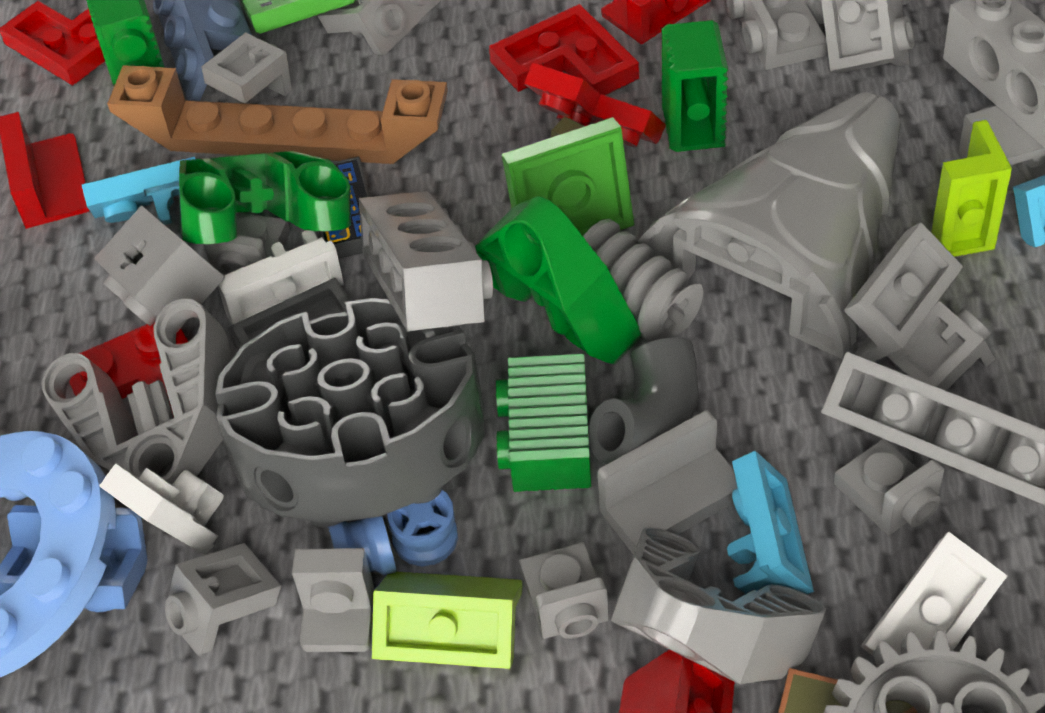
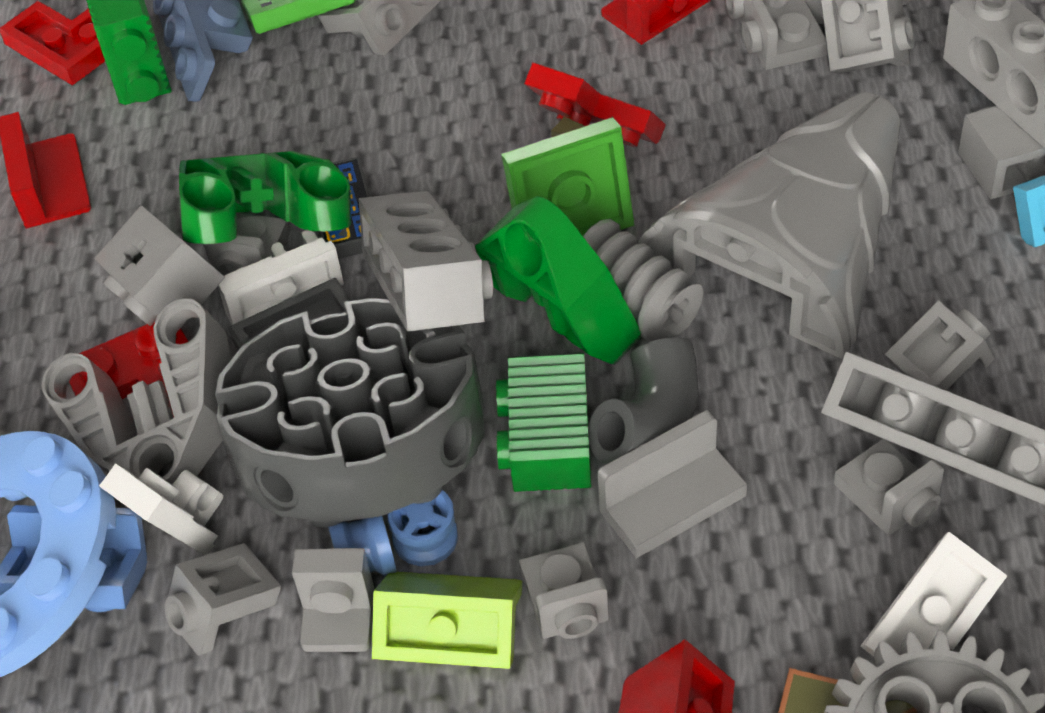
(121, 195): medium azure plate -> none
(156, 106): medium nougat slope -> none
(248, 68): light grey bracket -> none
(566, 43): red plate -> none
(694, 85): green brick -> none
(739, 639): light grey connector -> none
(774, 539): medium azure plate -> none
(901, 292): light grey panel -> none
(972, 195): lime panel -> none

